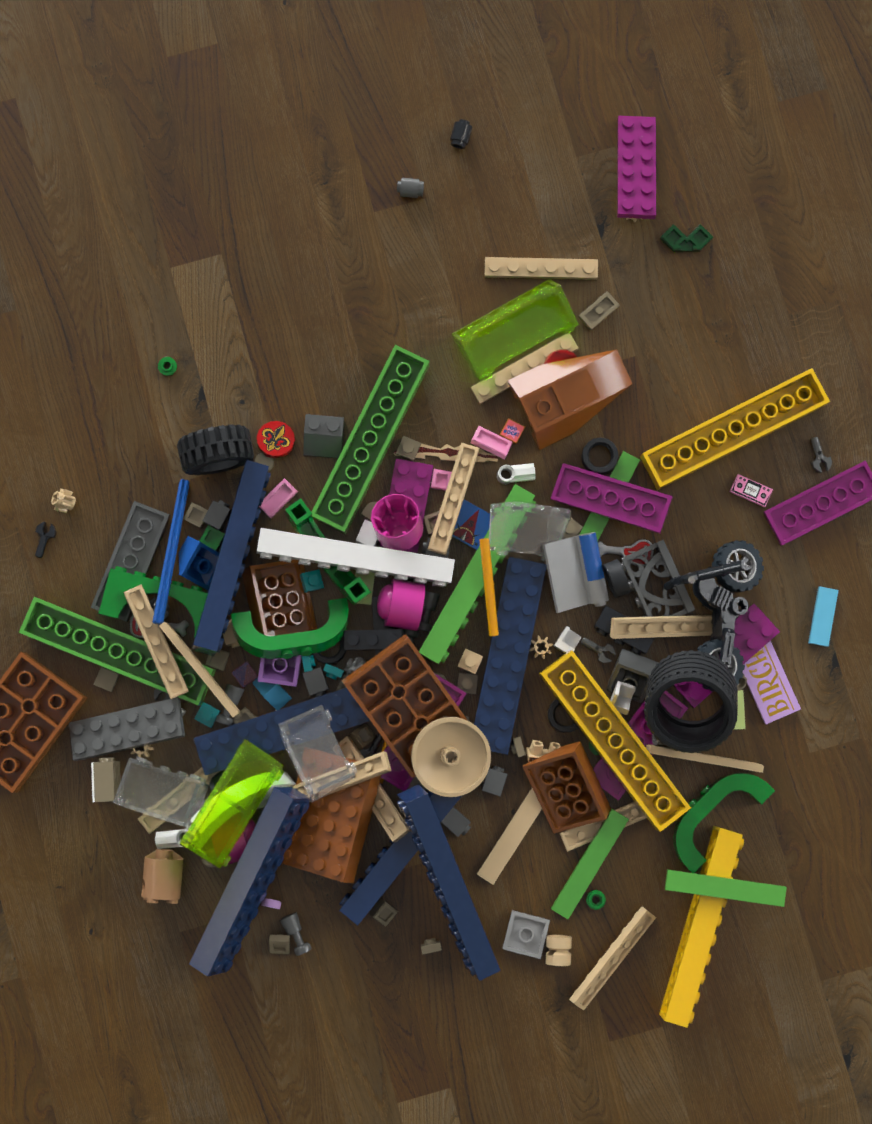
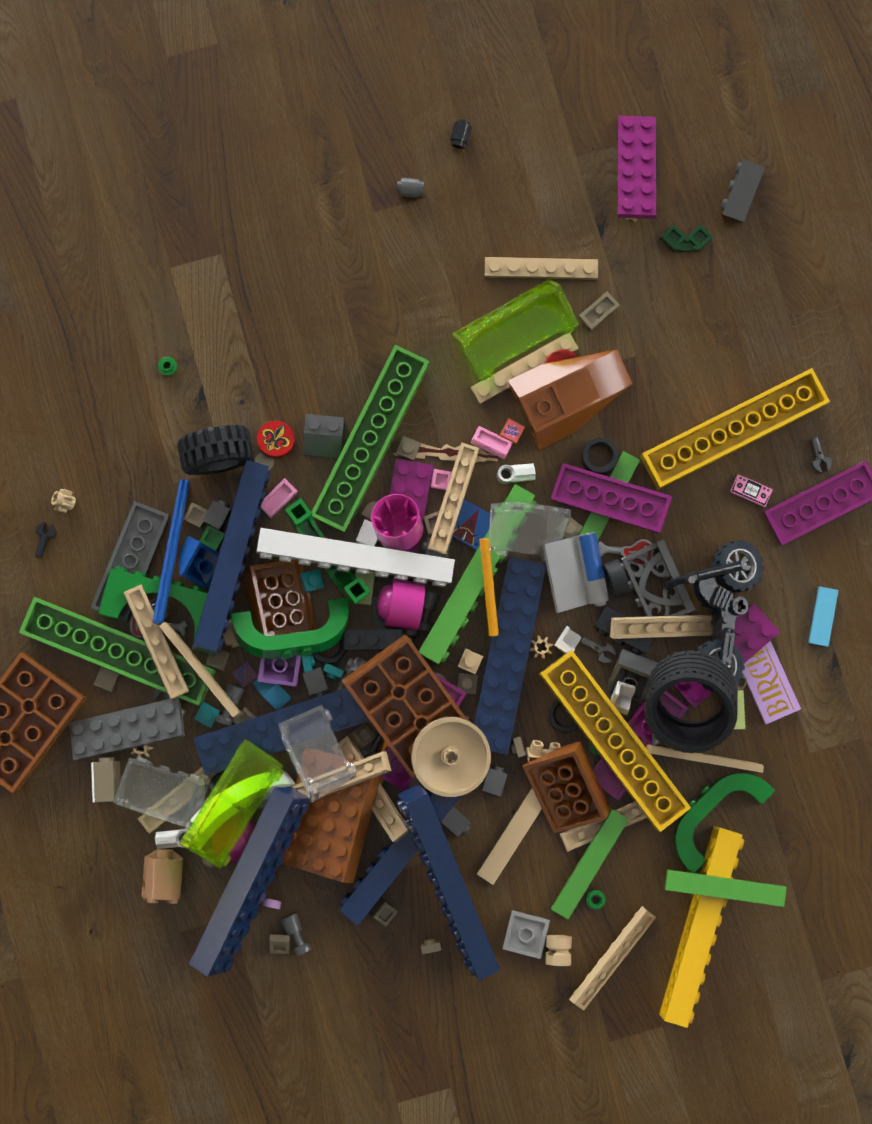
(742, 190): none -> dark grey wedge

